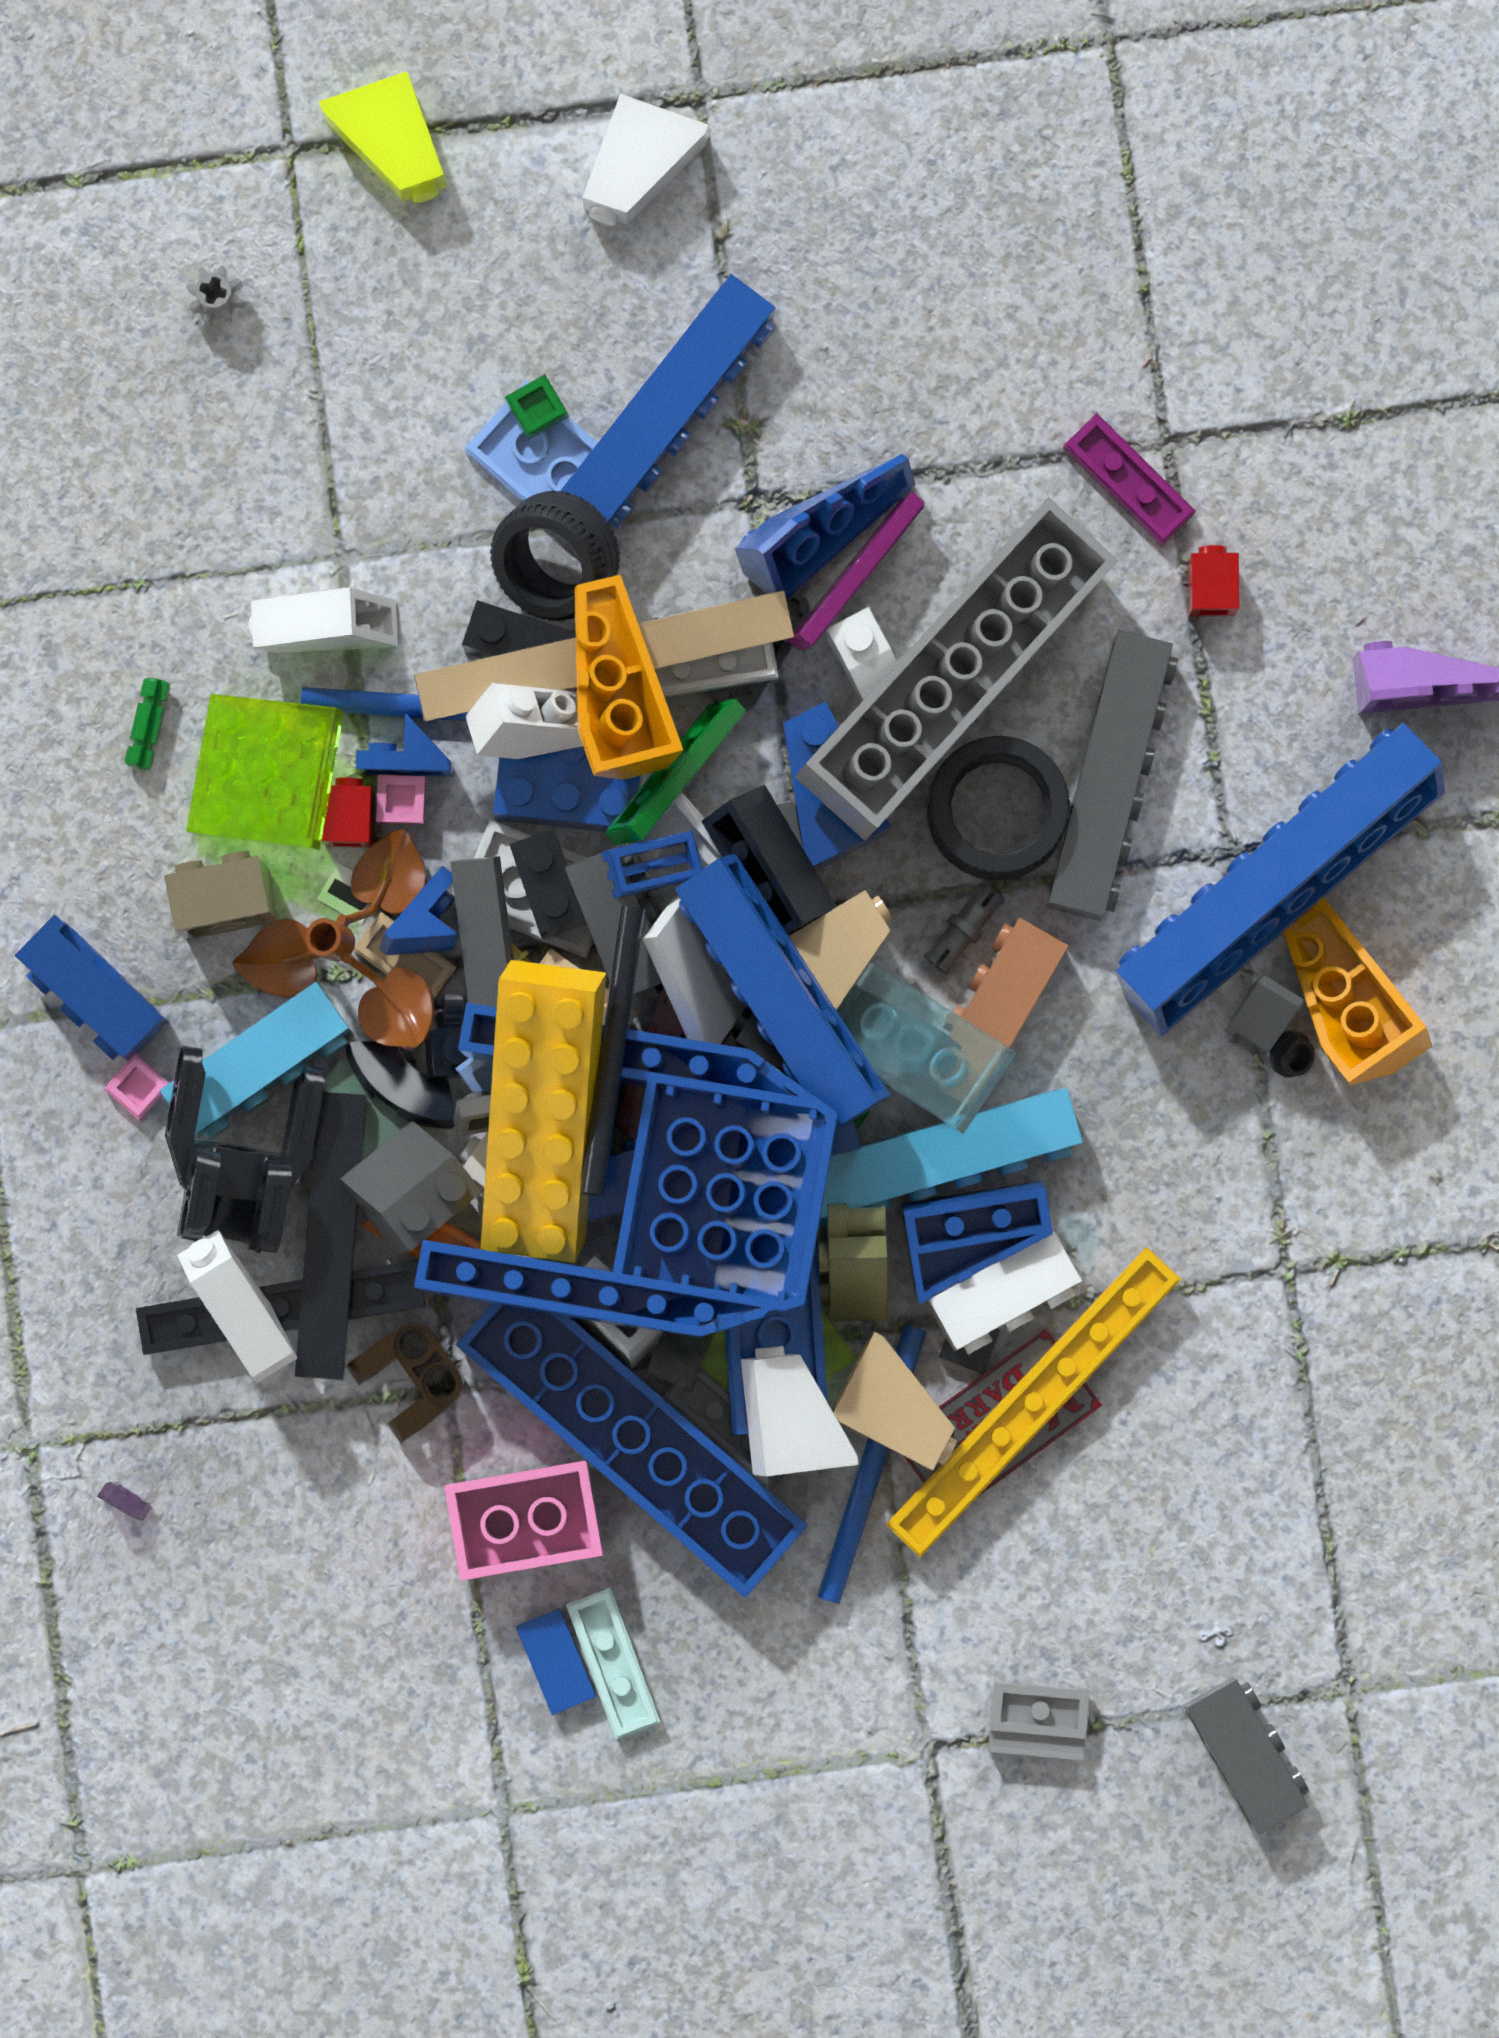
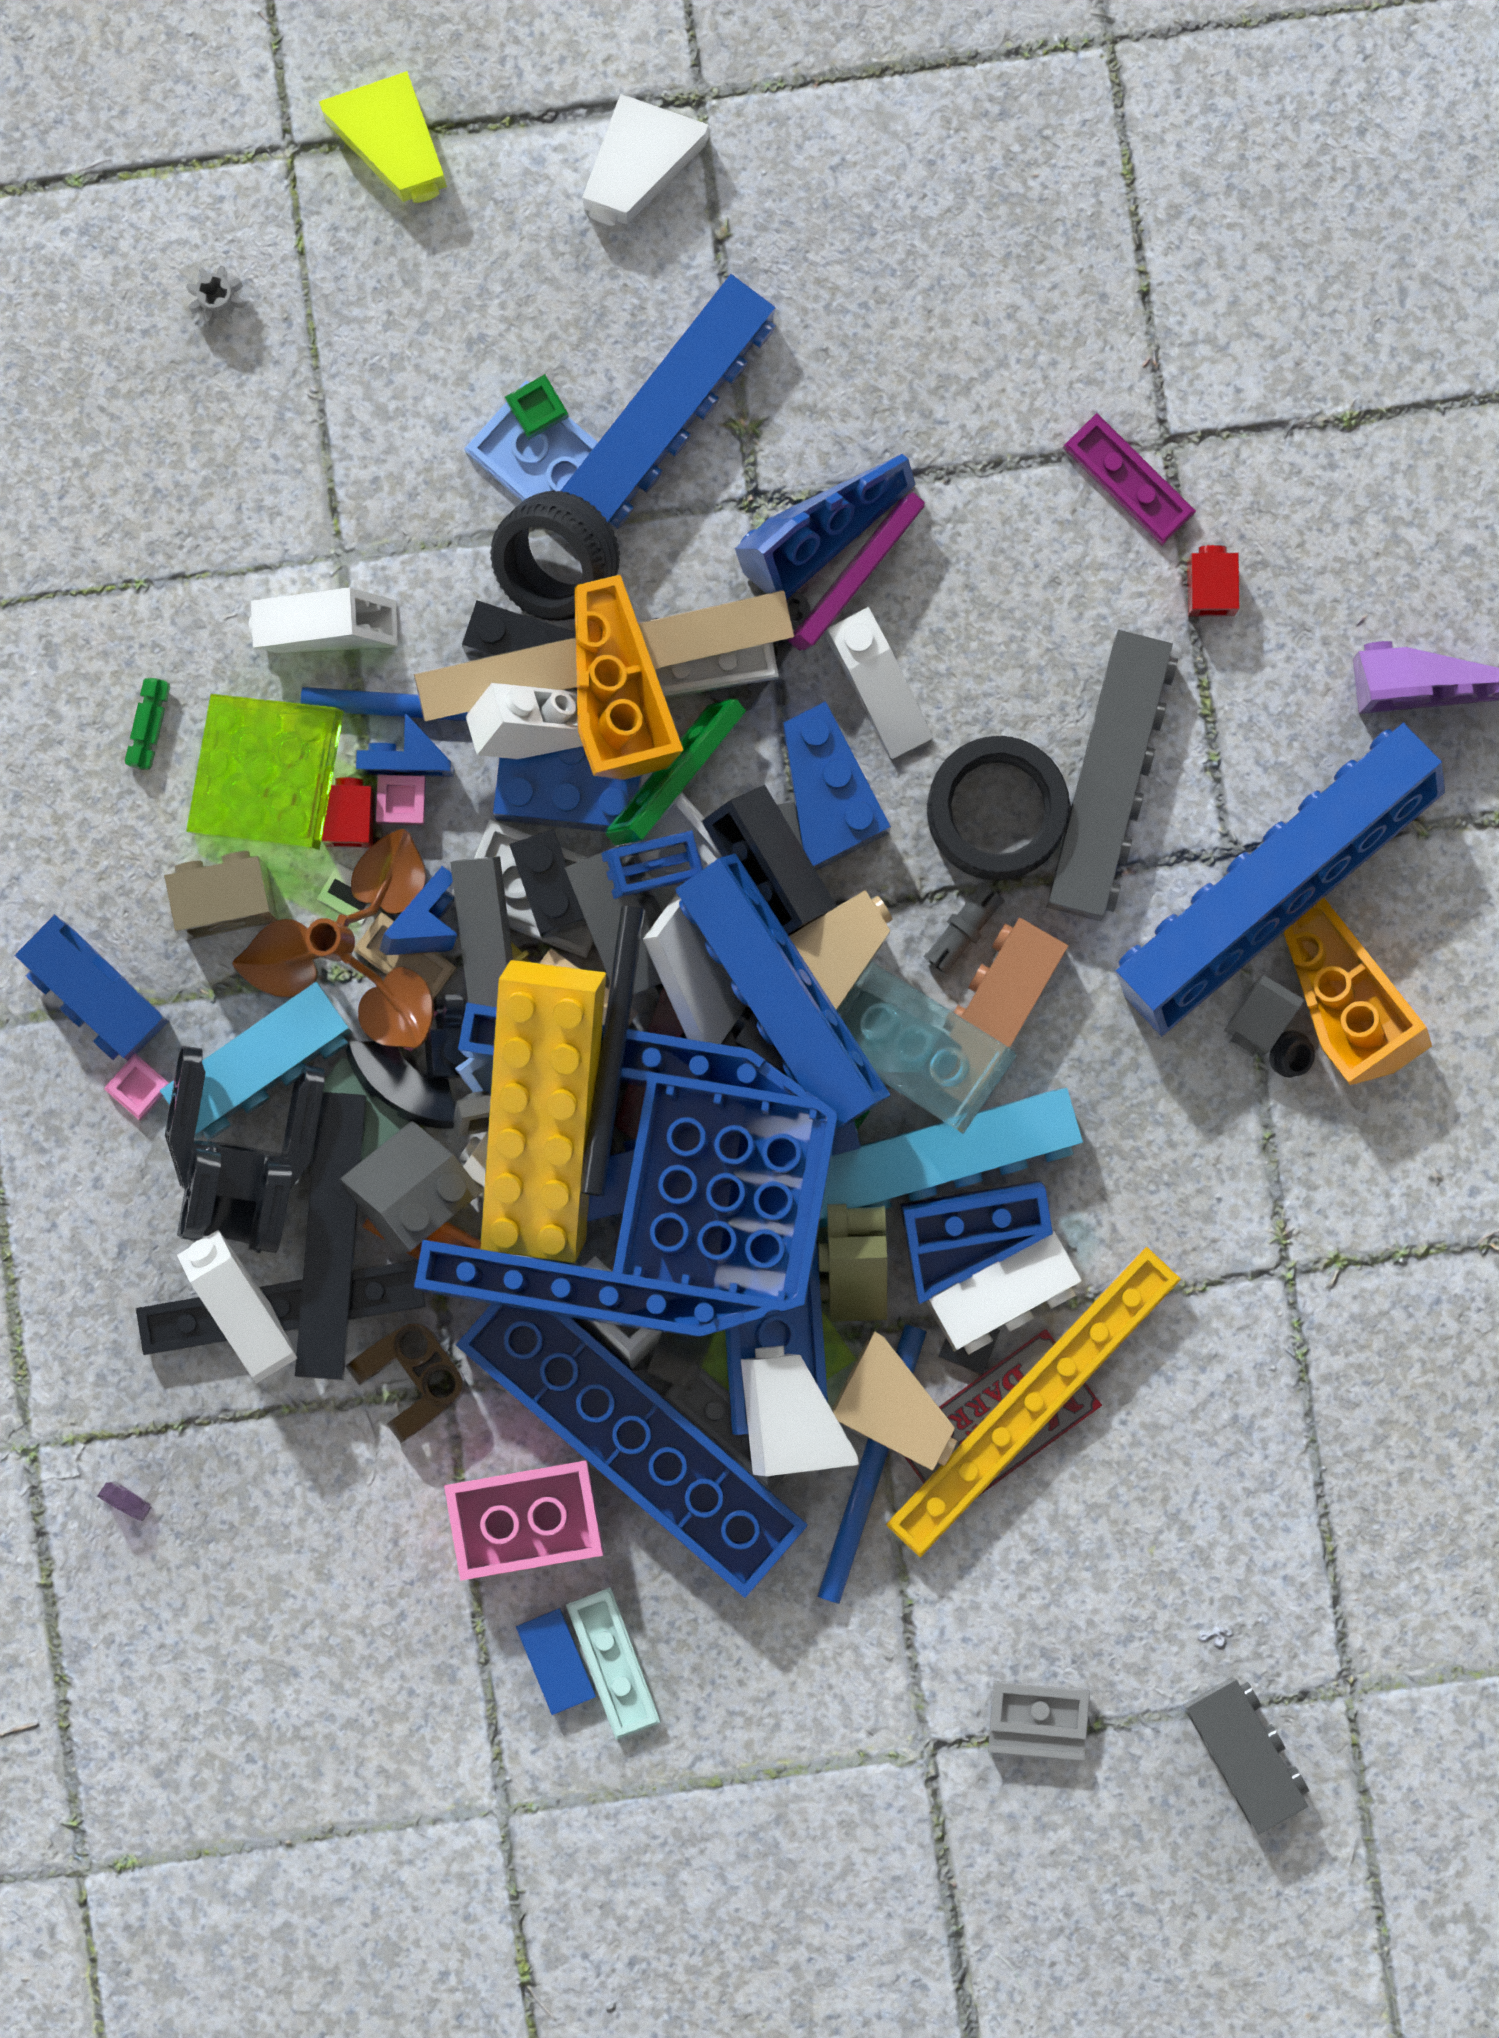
(956, 669): light grey brick -> none

